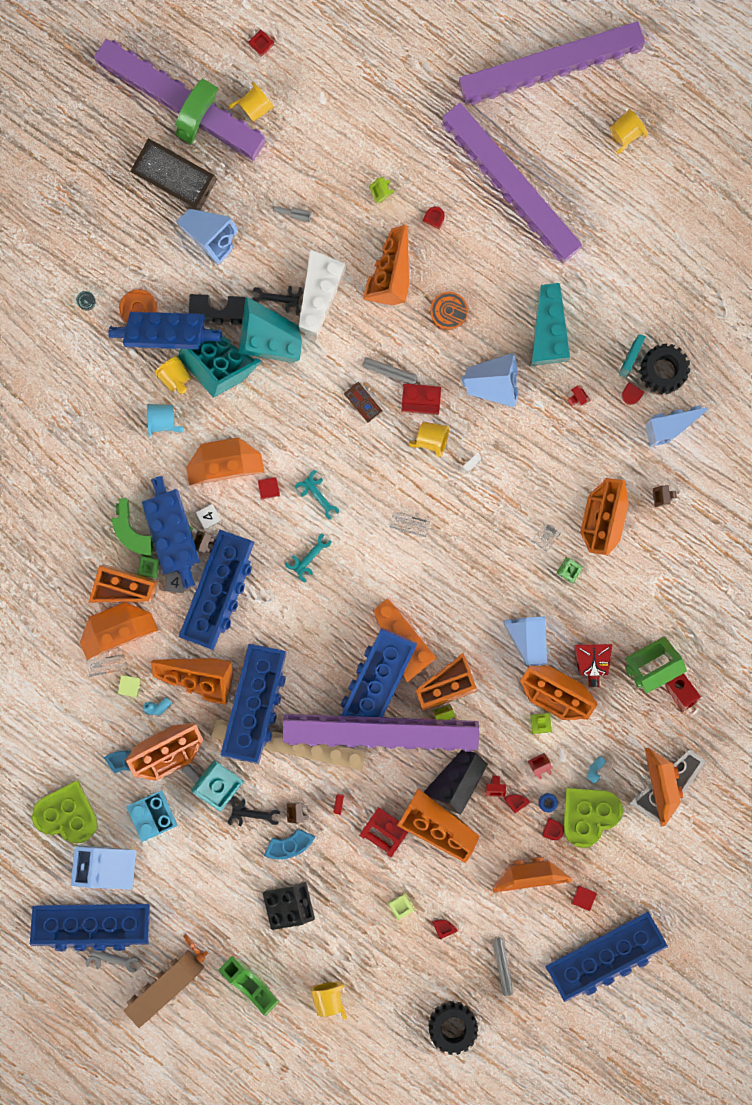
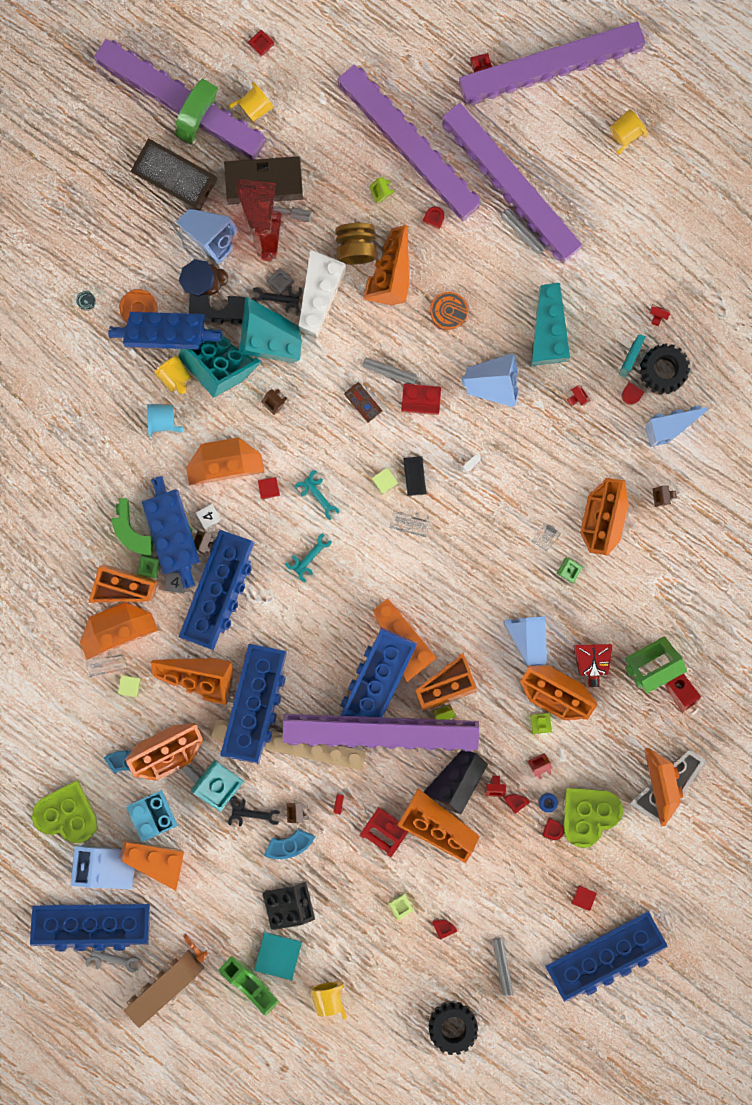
(154, 860): none -> orange wedge
(157, 708): medium azure arm -> none
(202, 278): none -> dark blue piece
(257, 205): none -> clear red windscreen
(273, 401): none -> reddish brown tile
(278, 956): none -> teal tile
(280, 281): none -> flat silver tile
(282, 171): none -> dark brown brick
(356, 243): none -> pearl gold wheel
(384, 480): none -> yellowish green tile
(409, 142): none -> medium lavender brick
(414, 476): none -> black tile
(432, 437): yellow hat -> none
(480, 62): none -> red tile
(523, 231): none -> light grey axle
(530, 874): orange wedge -> none
(594, 768): medium azure arm -> none
(658, 313): none -> red tile

